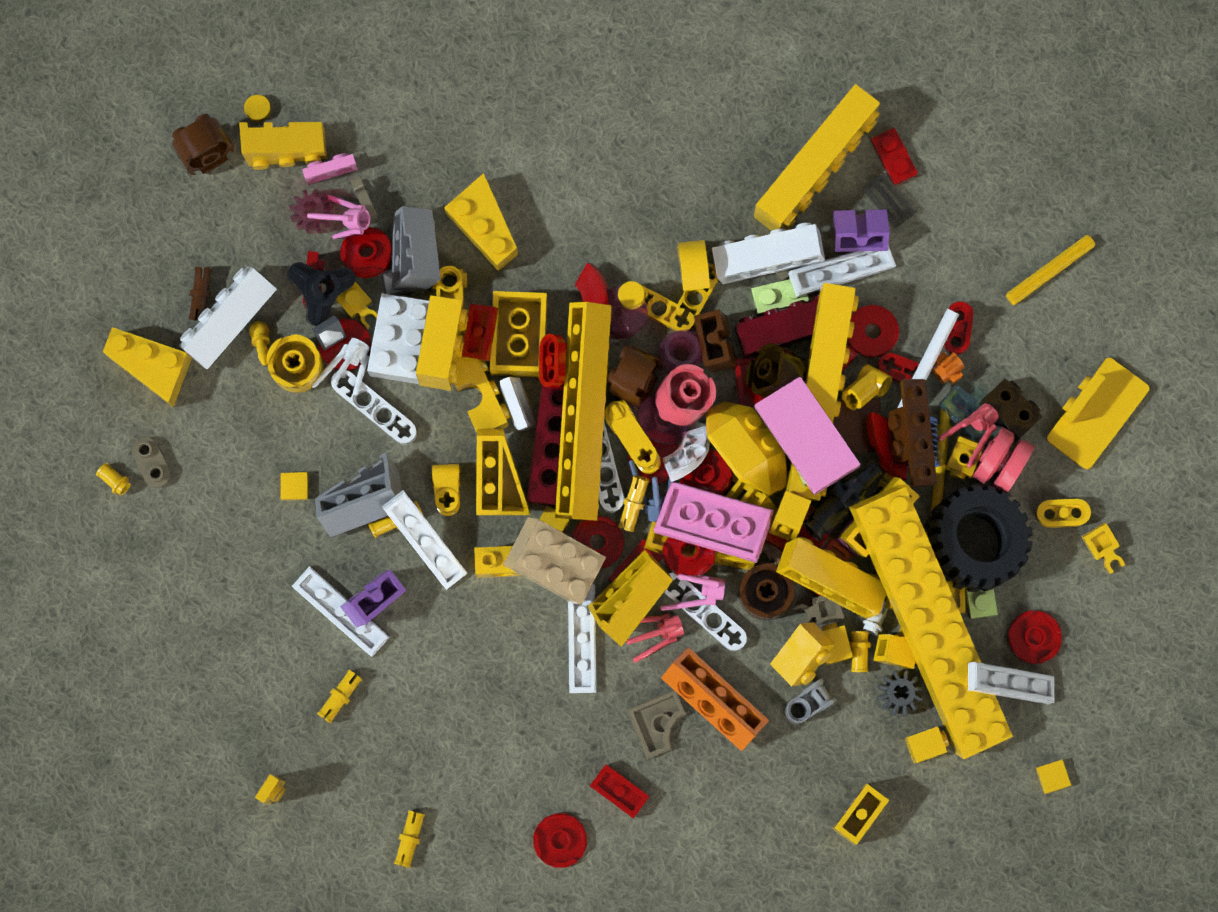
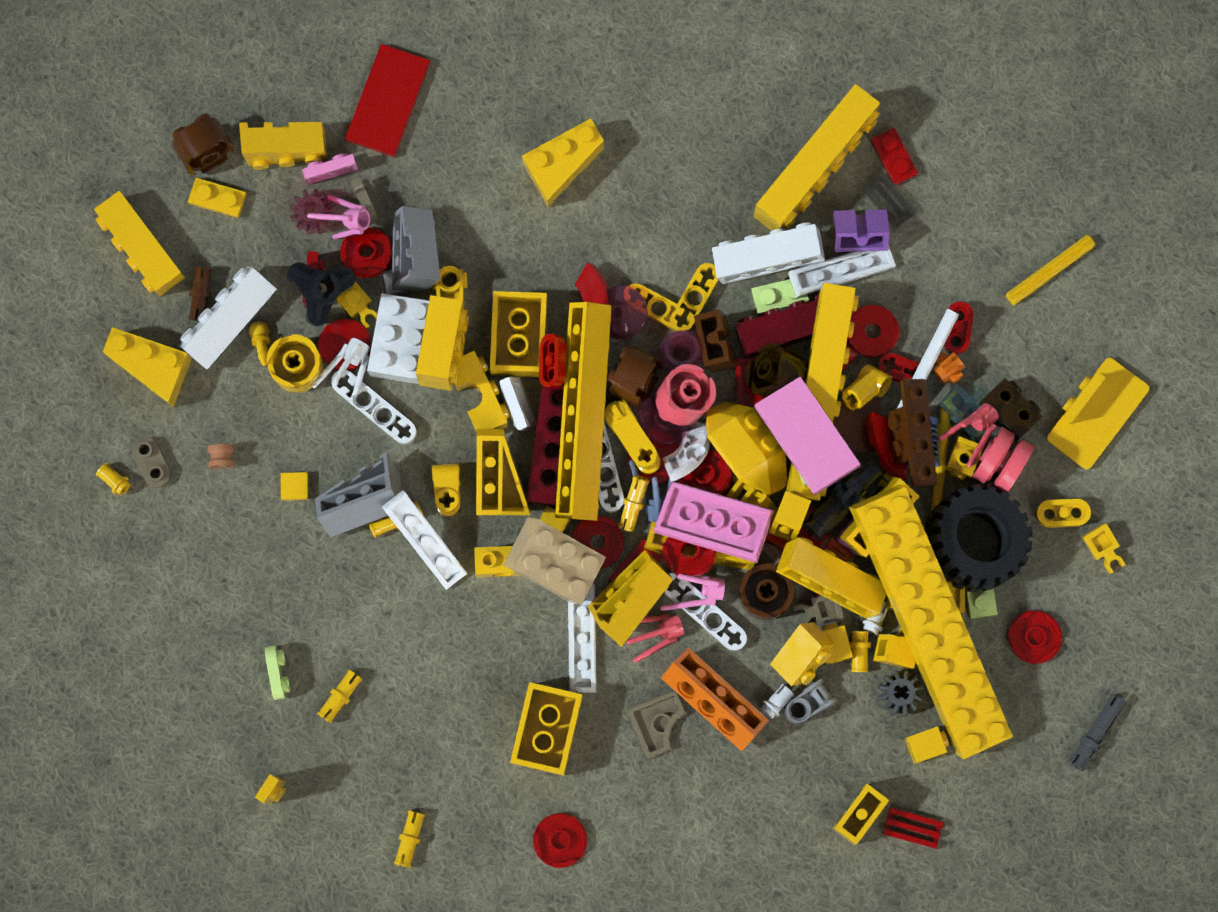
(139, 244): none -> yellow brick
(217, 197): none -> yellow plate
(221, 456): none -> nougat wheel
(257, 108): yellow tile -> none
(278, 683): none -> yellowish green plate
(328, 602): white tile -> none
(329, 332): dark grey tile -> none
(375, 598): medium lavender brick -> none
(387, 100): none -> red tile
(479, 332): red plate -> none
(482, 223): yellow wedge -> none
(546, 729): none -> yellow brick
(563, 159): none -> yellow wedge
(619, 791): red plate -> none
(631, 295): yellow tile -> none
(693, 265): yellow brick -> none
(777, 701): none -> white pin
(935, 834): none -> red tile
(1010, 683): white tile -> none
(1053, 776): yellow tile -> none
(1099, 729): none -> dark grey pin

